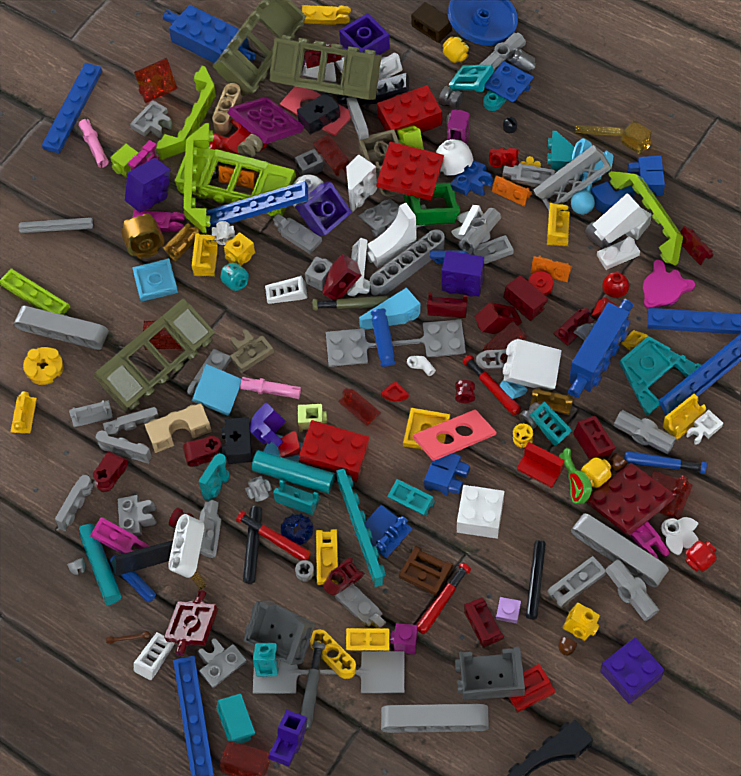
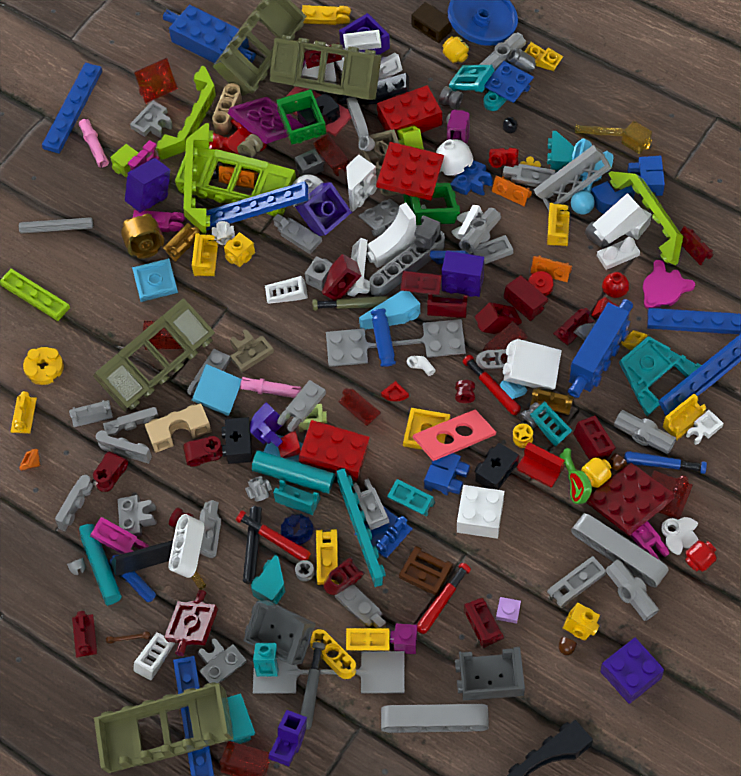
(30, 460): none -> orange slope
(61, 327): light grey beam -> none
(84, 634): none -> dark red hinge
(120, 733): none -> olive window
(211, 481): teal plate -> none
(234, 276): teal head -> none
(270, 583): none -> teal slope
(289, 105): none -> green window
(302, 405): none -> light grey hinge
(363, 40): none -> white tile
(366, 143): none -> light grey hinge
(371, 506): none -> light grey hinge
(421, 282): none -> dark red hinge
(427, 232): none -> flat silver brick
(496, 467): none -> black brick
(535, 580): black axle -> none
(536, 688): red plate -> none
(545, 59): none -> yellow slope

